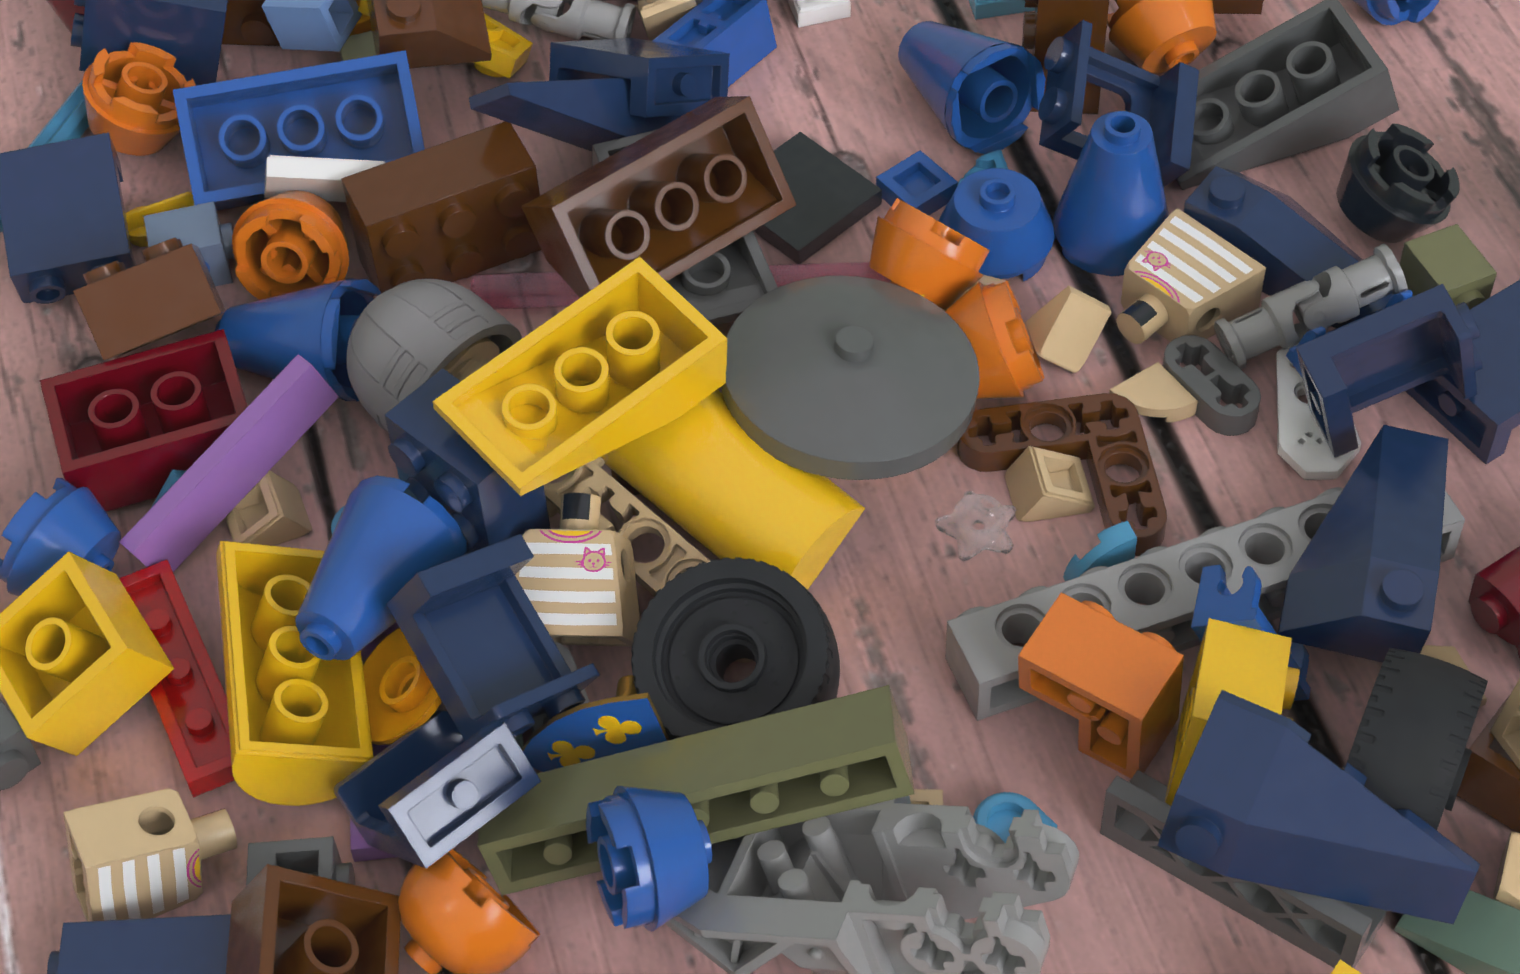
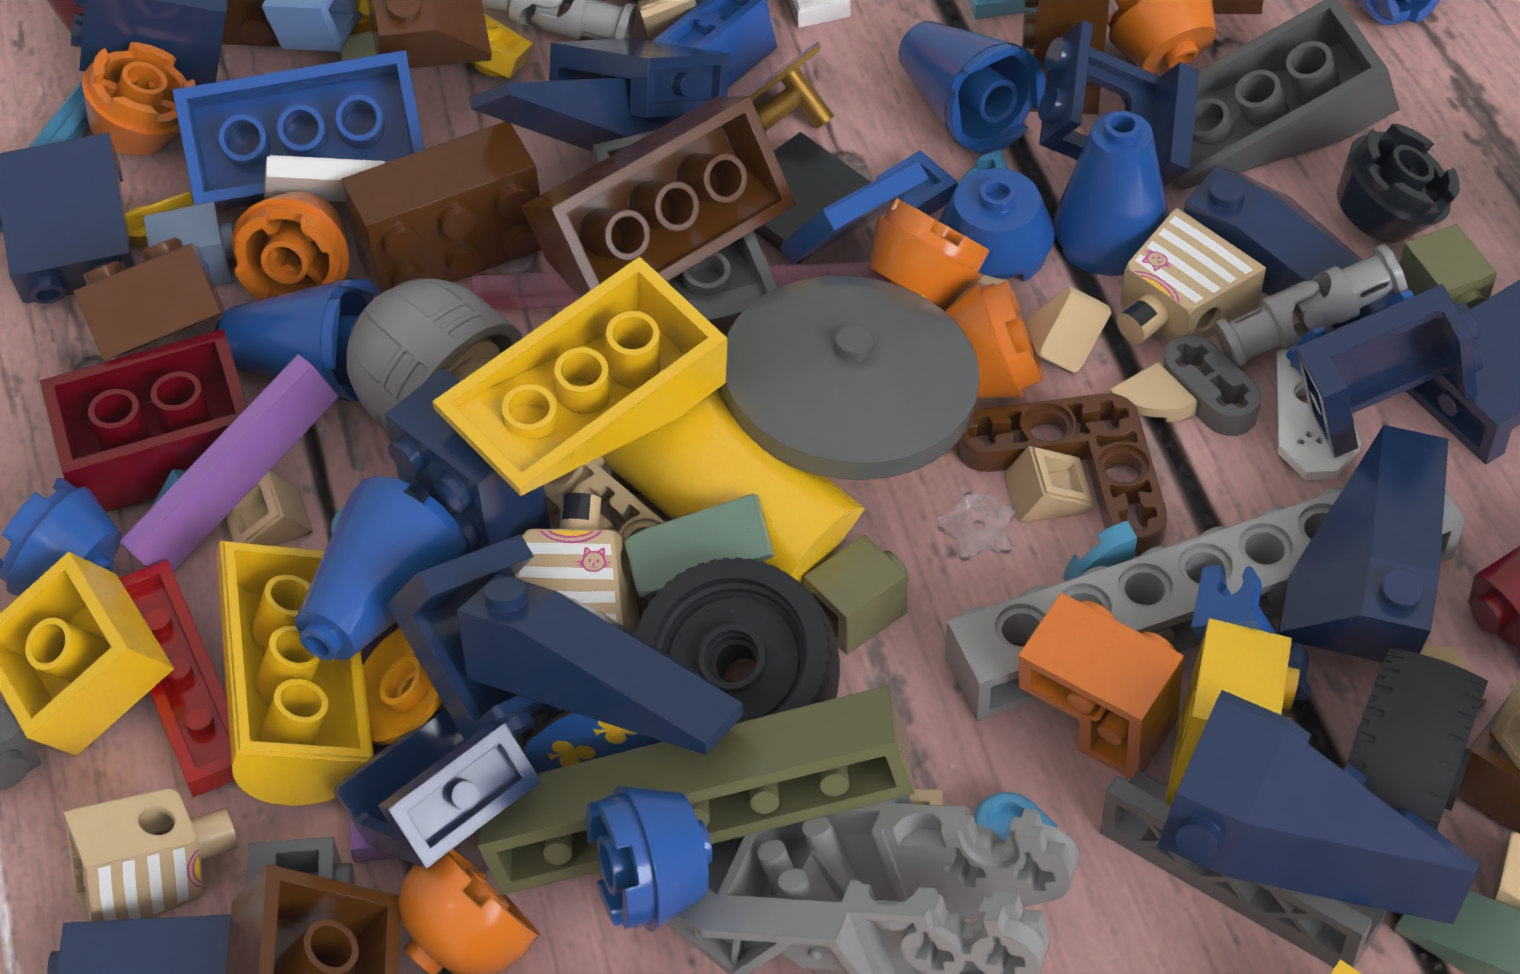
(588, 664): none -> dark blue wedge
(713, 533): none -> sand green slope
(797, 93): none -> pearl gold shield
(853, 211): none -> blue tile
(859, 591): none -> olive brick

